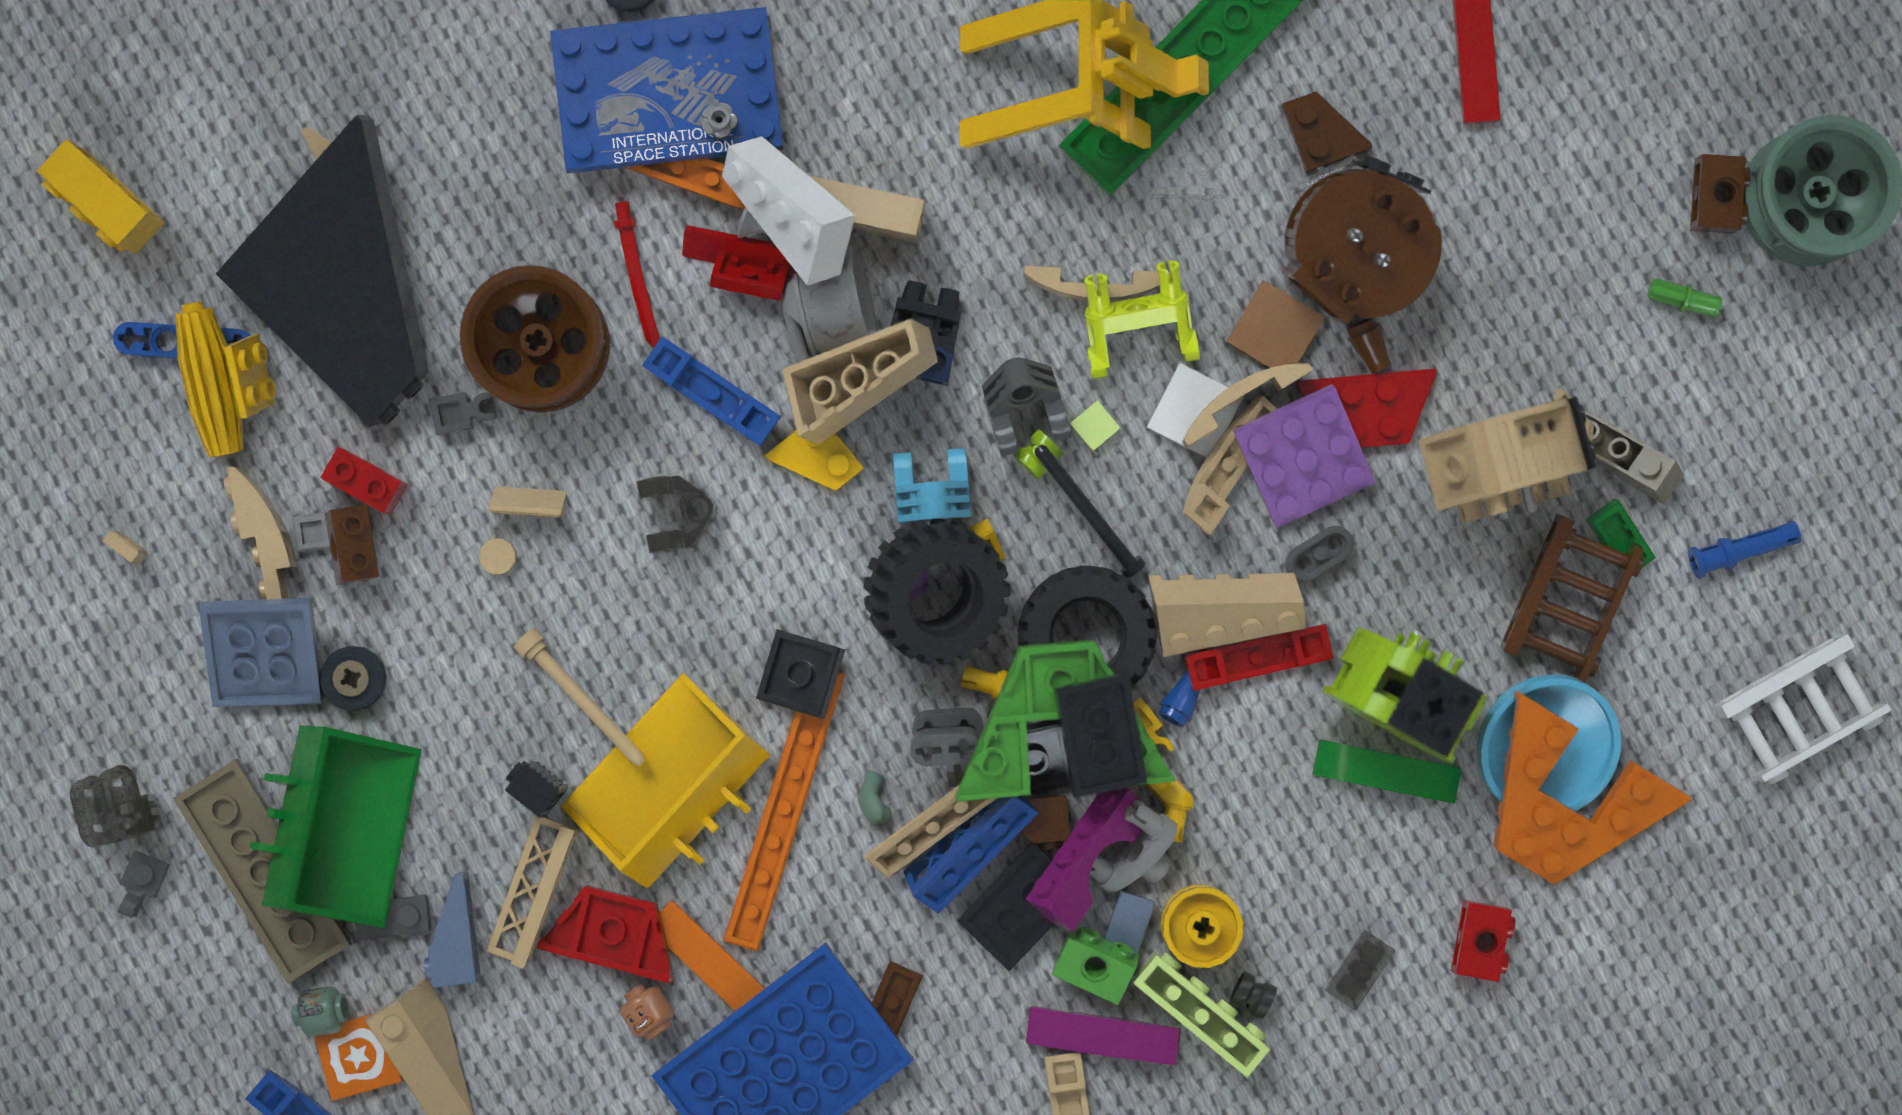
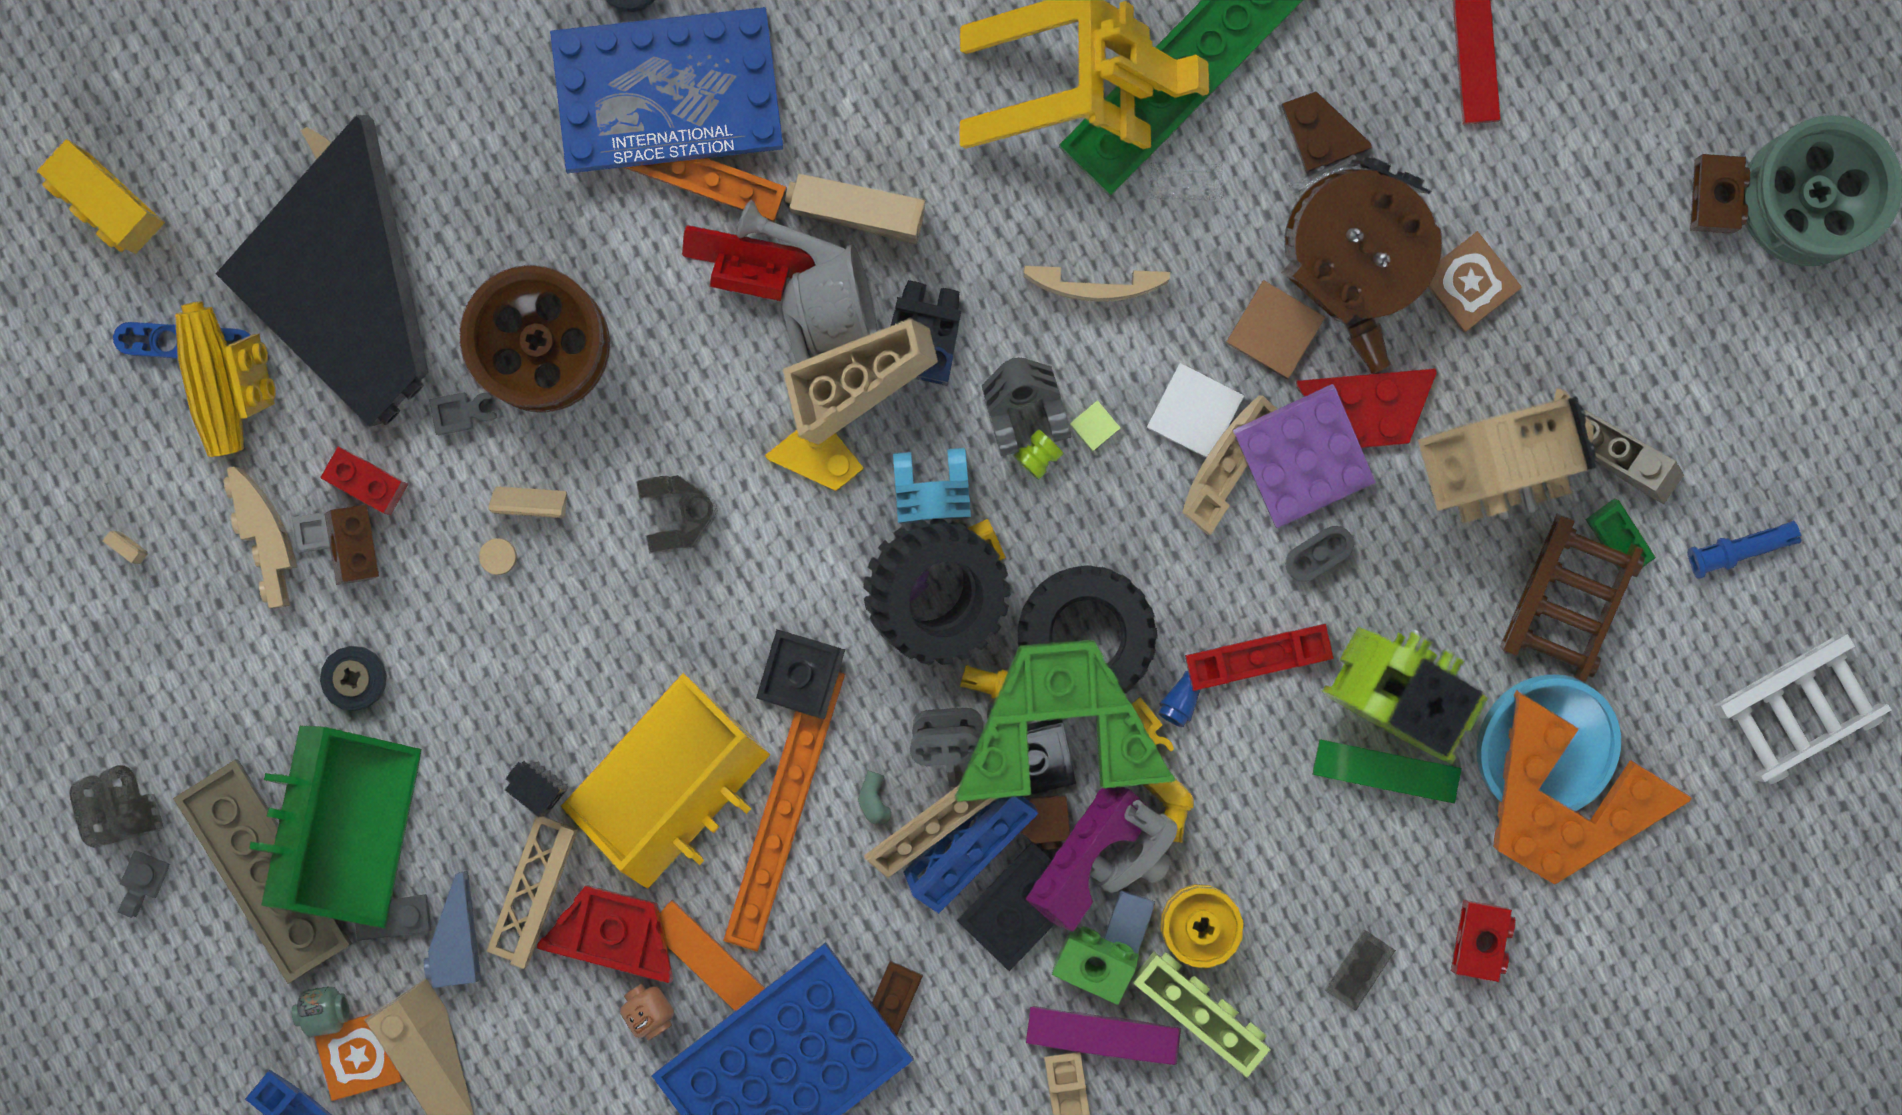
(261, 652): sand blue plate -> none
(533, 648): tan piece -> none
(625, 225): red sword -> none
(711, 391): blue slope -> none
(721, 129): light grey plate -> none
(791, 208): white wedge -> none
(1100, 735): black plate -> none
(1113, 317): neon yellow connector -> none
(1130, 564): black bar -> none
(1224, 609): tan wedge -> none
(1255, 996): pearl dark grey wheel -> none
(1281, 378): tan slope -> none
(1472, 282): none -> medium nougat tile
(1684, 297): bright green axle -> none

